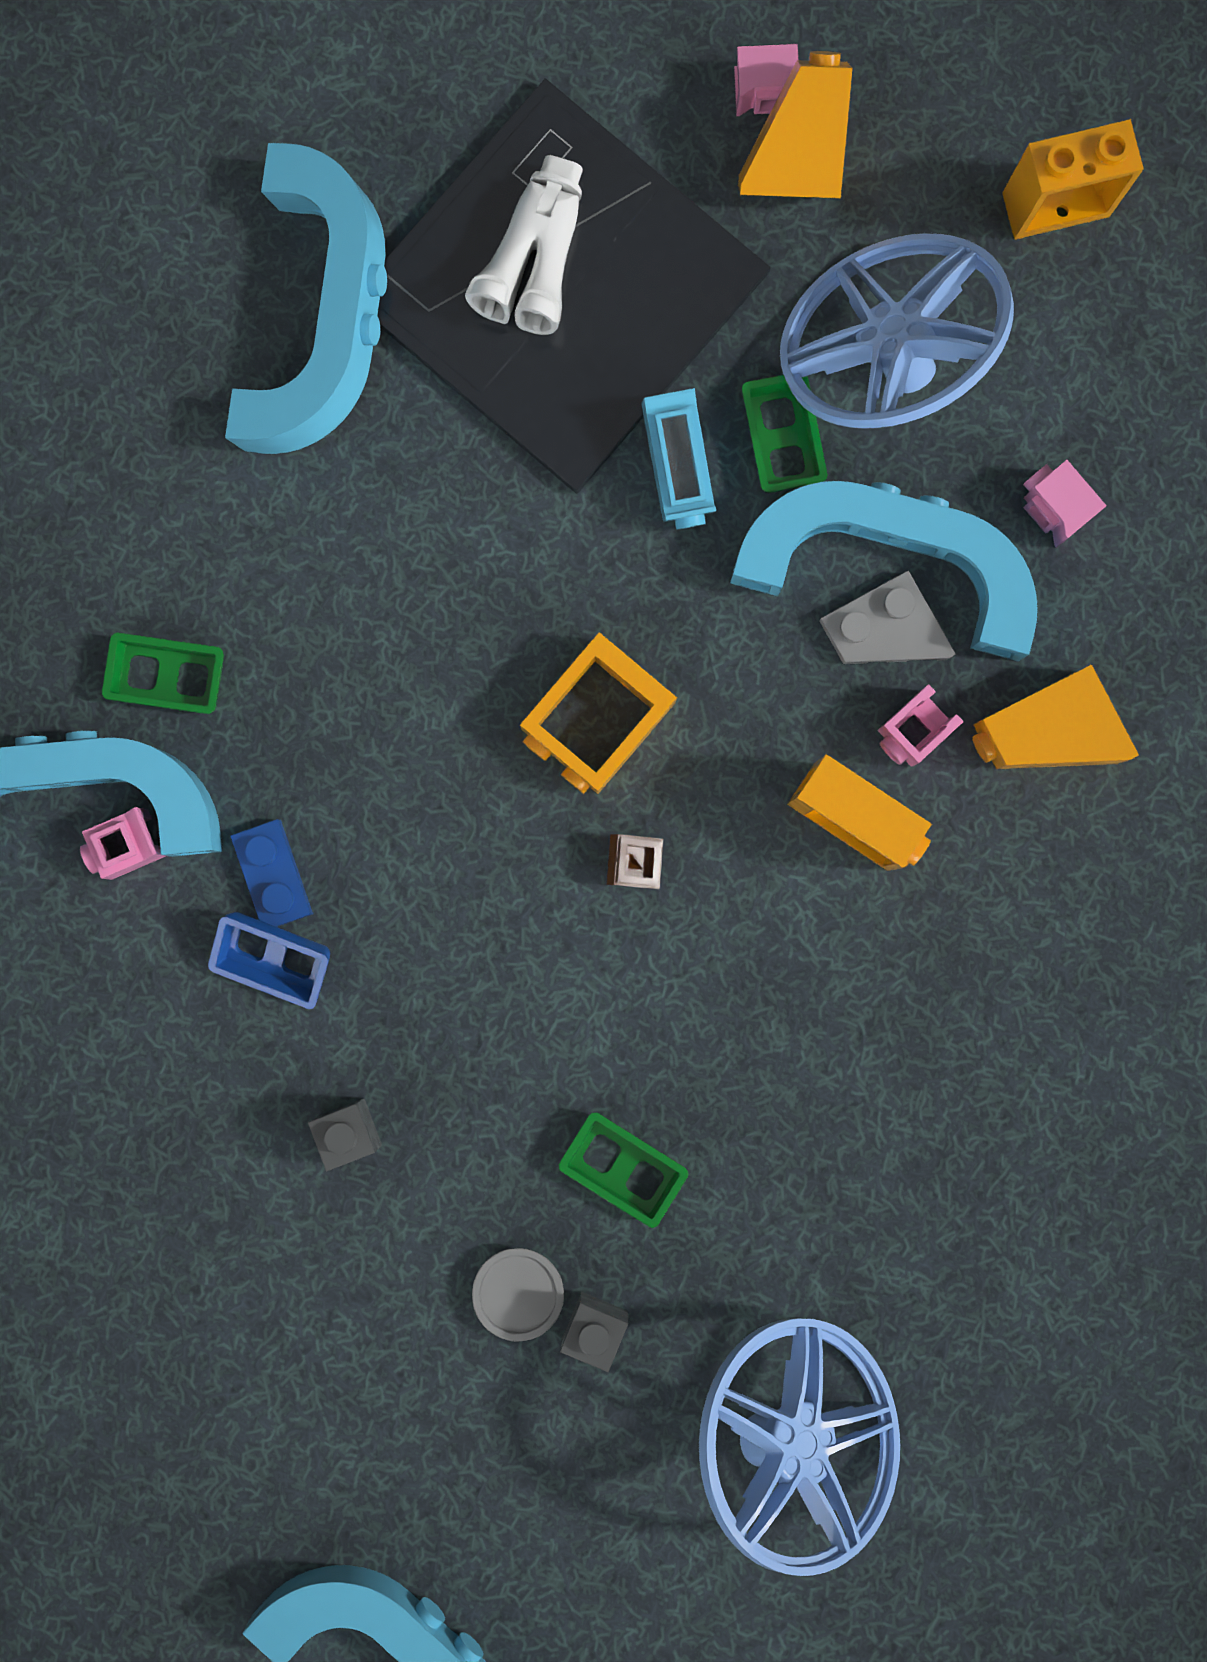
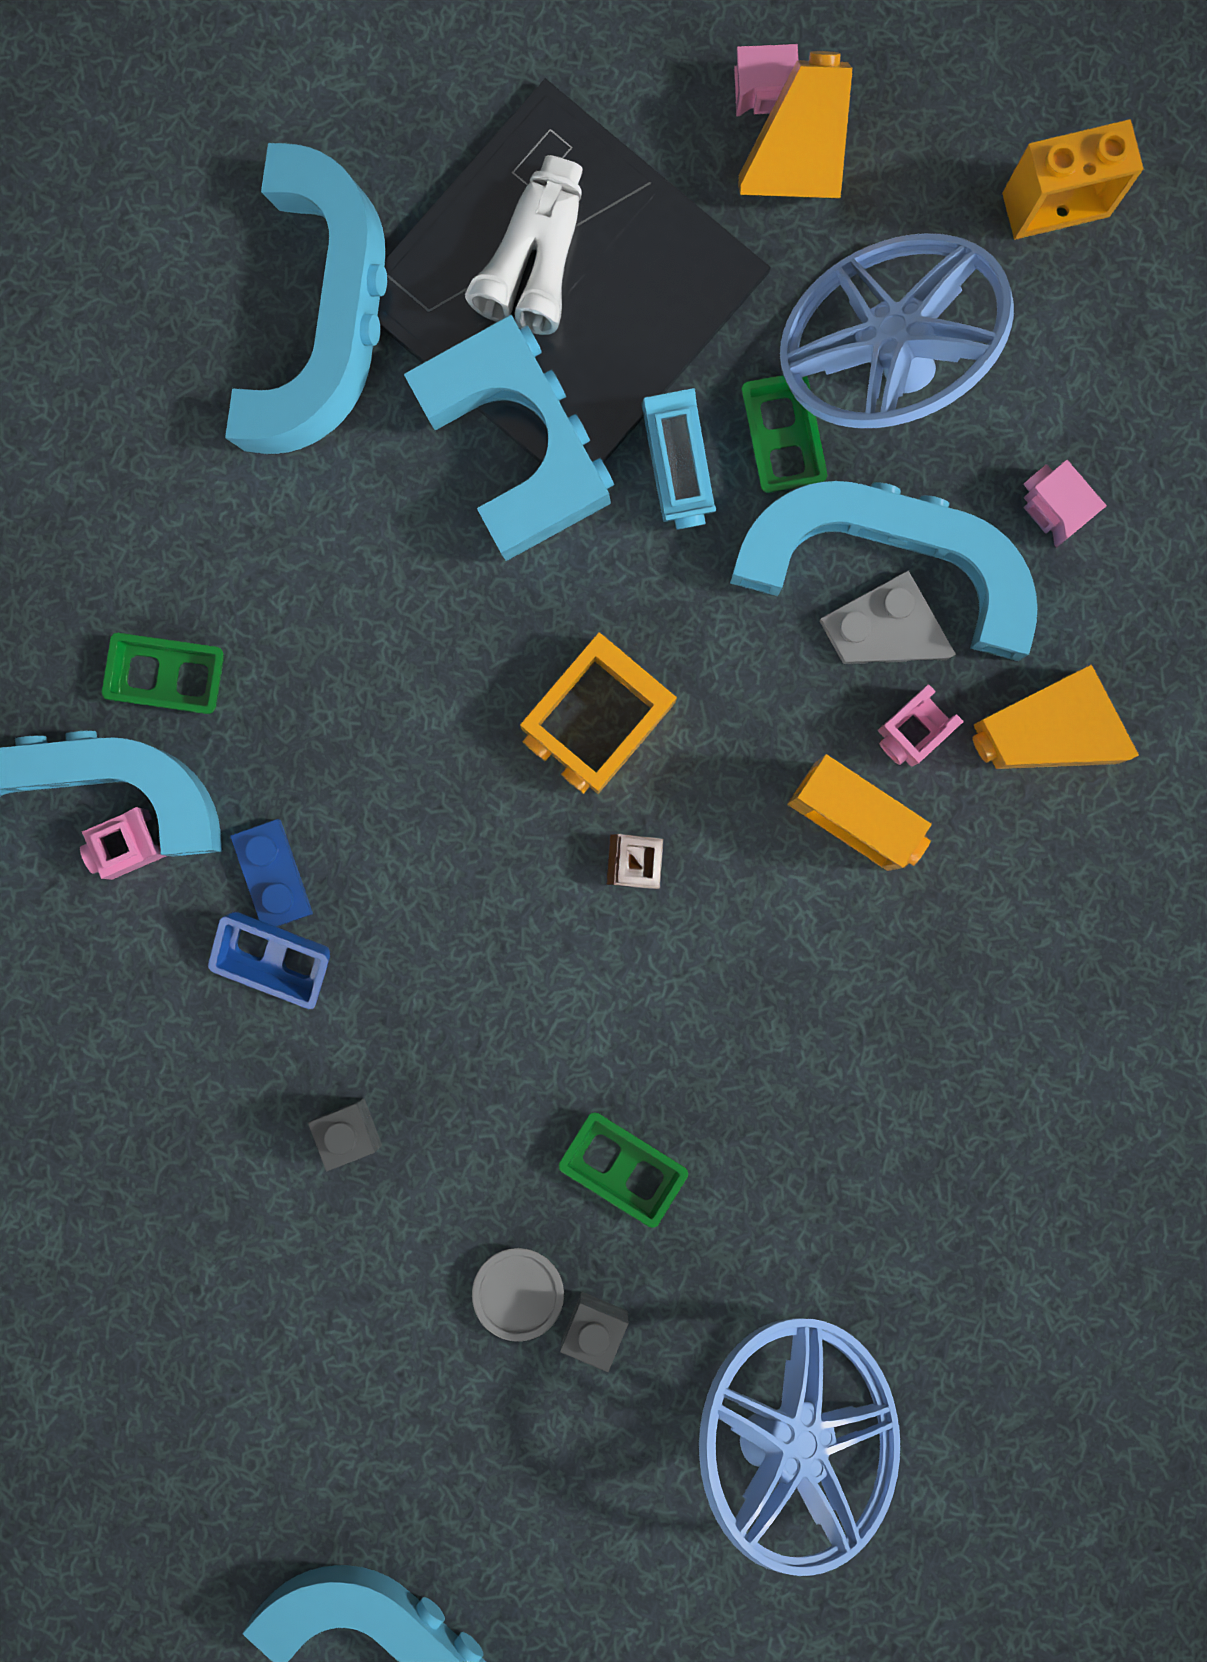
(500, 367): none -> medium azure arch

